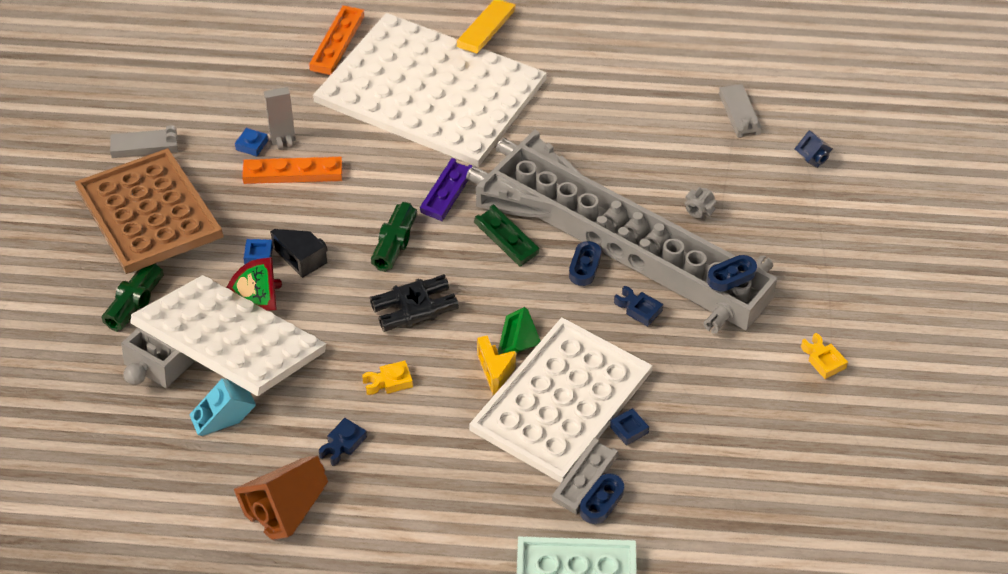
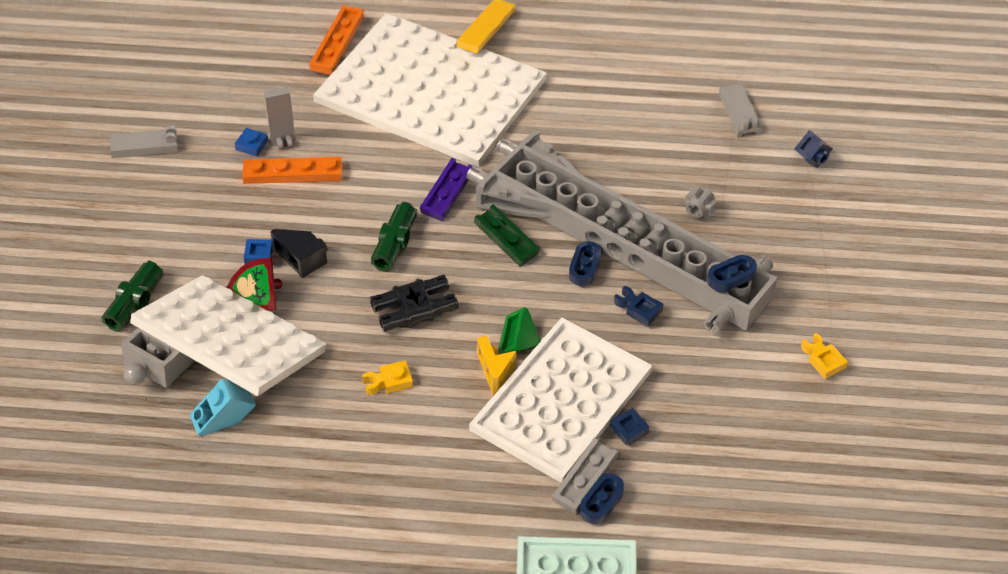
(148, 210): medium nougat plate -> none
(283, 496): dark orange slope -> none
(341, 439): dark blue plate -> none

